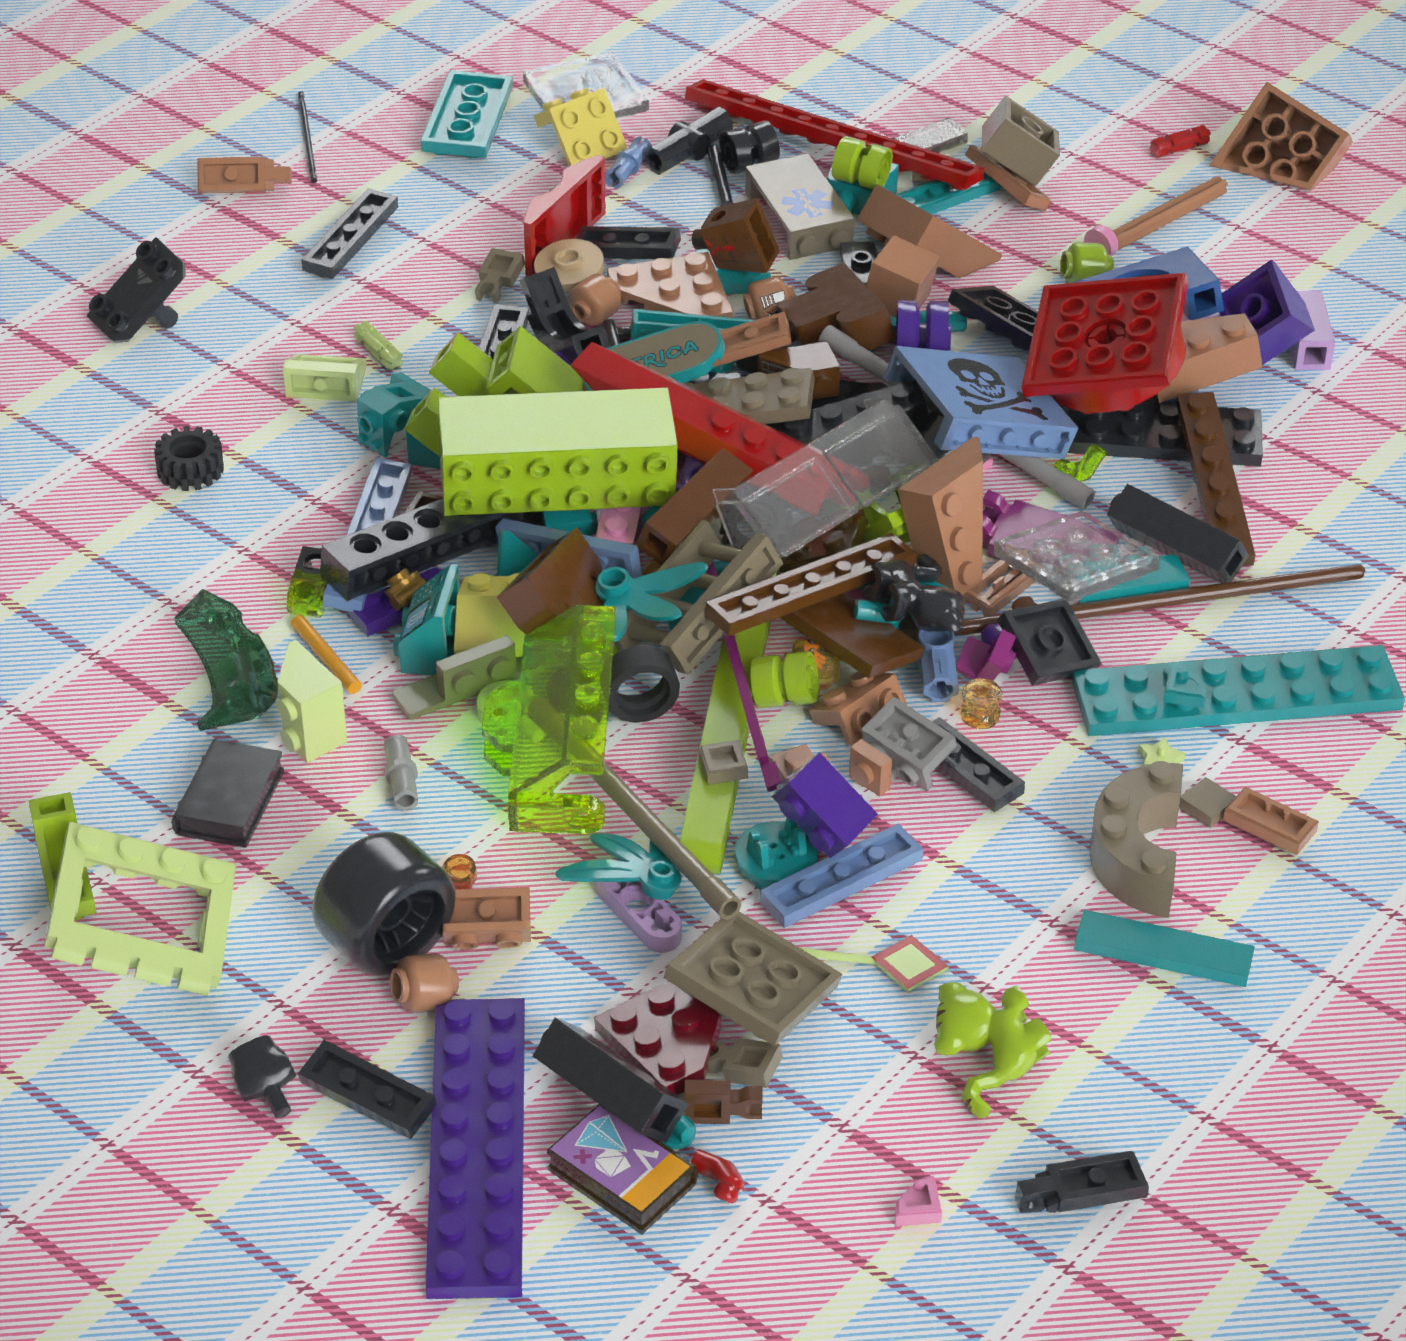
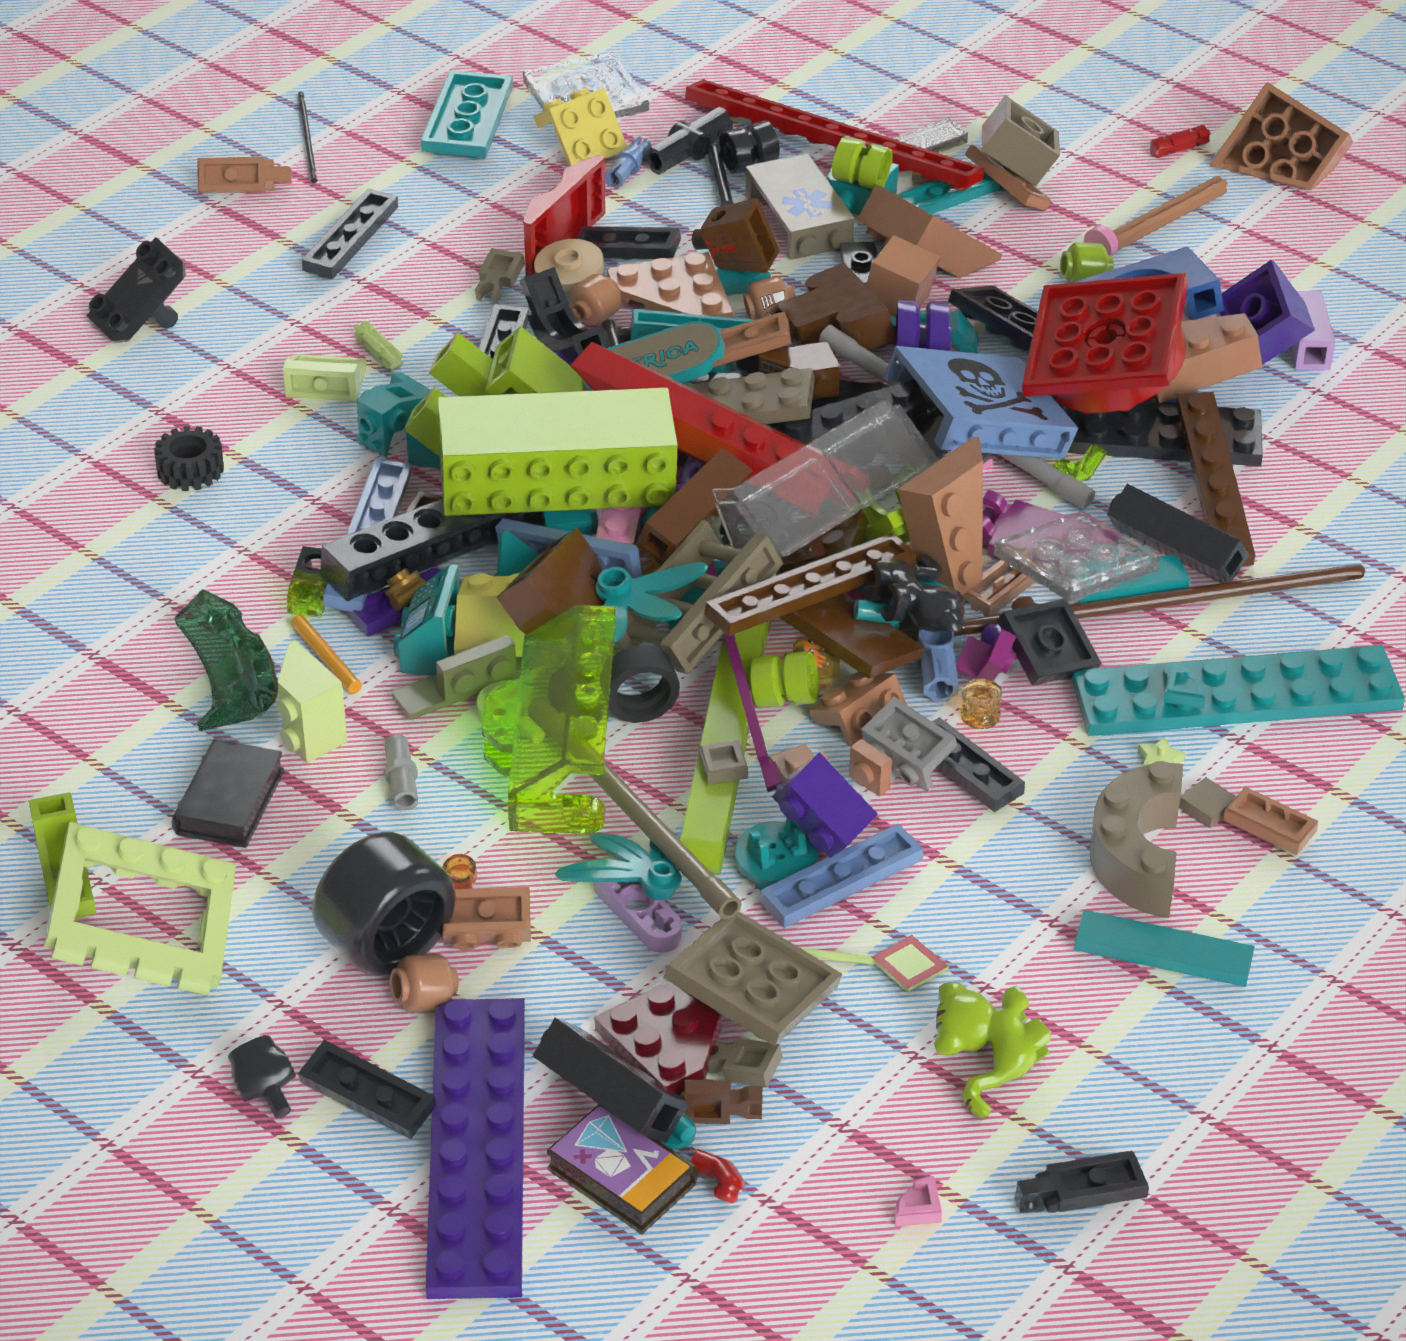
(963, 334): none -> teal tile

